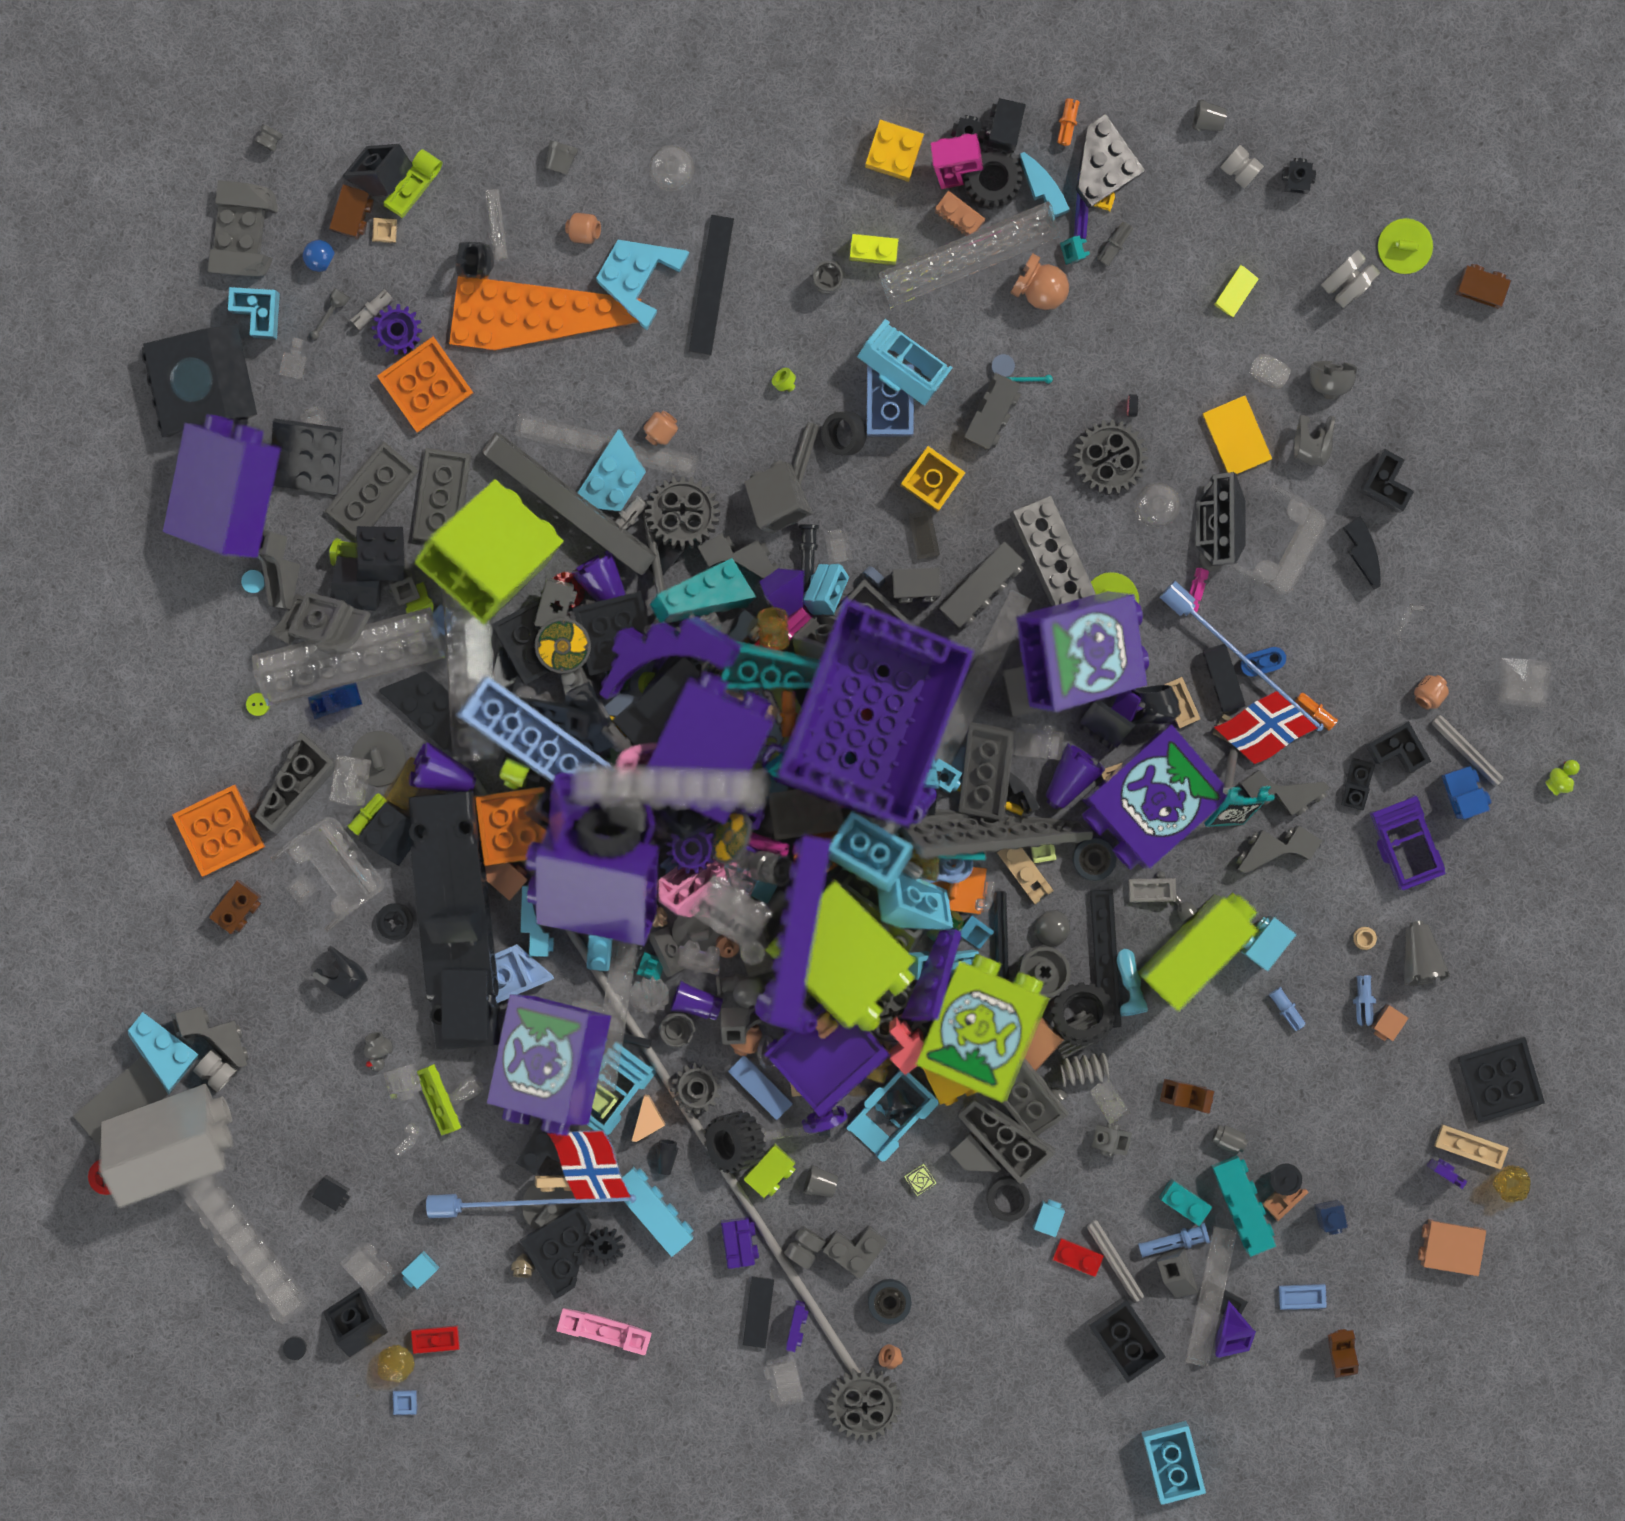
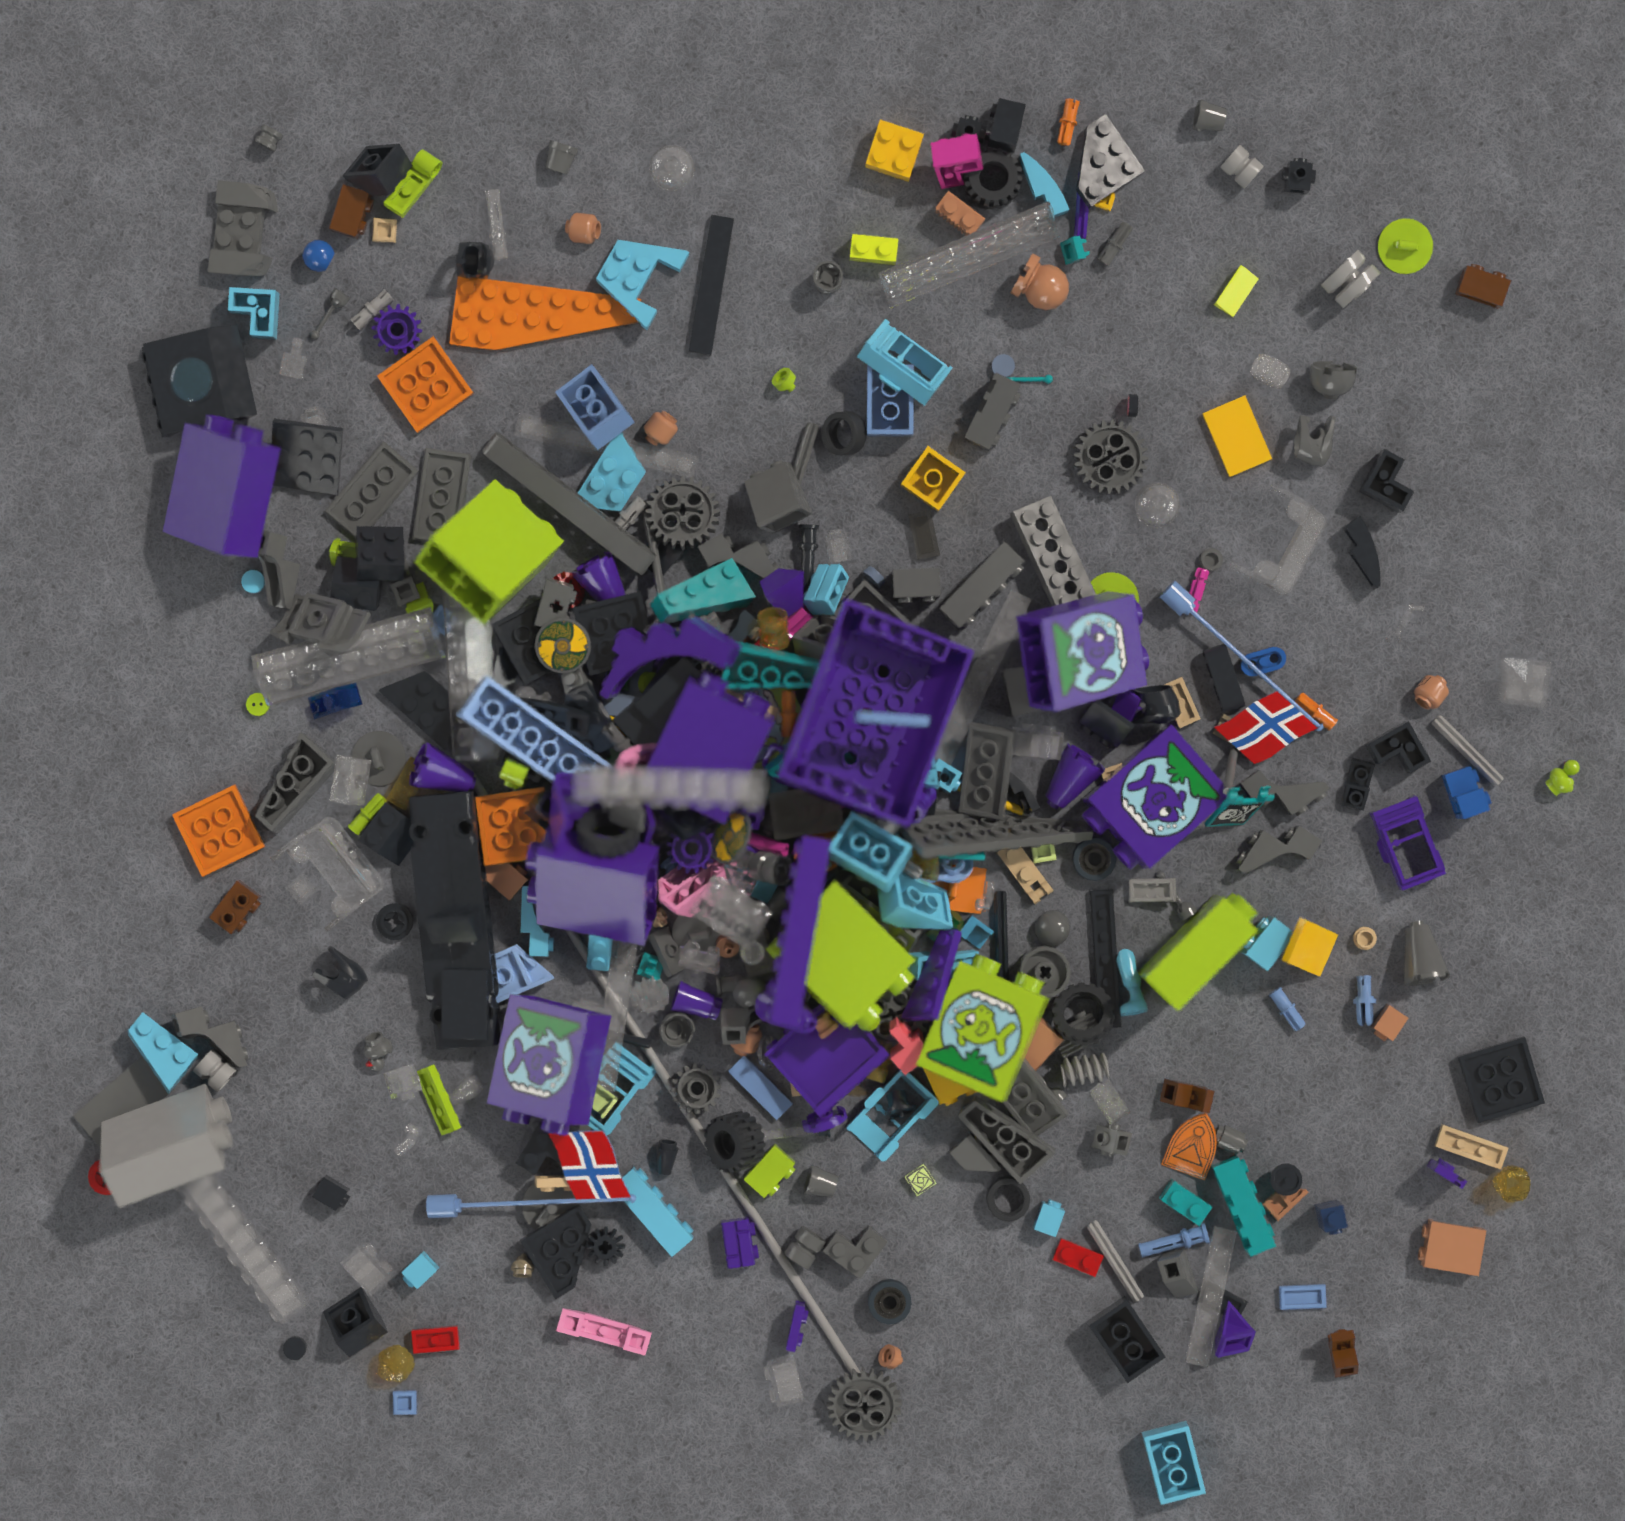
(594, 407): none -> medium blue brick
(648, 1119): light nougat slope -> none
(758, 1312): black tile -> none
(891, 719): none -> medium blue tile
(1192, 1147): none -> orange shield
(1221, 520): black wedge -> none
(1309, 947): none -> yellow tile

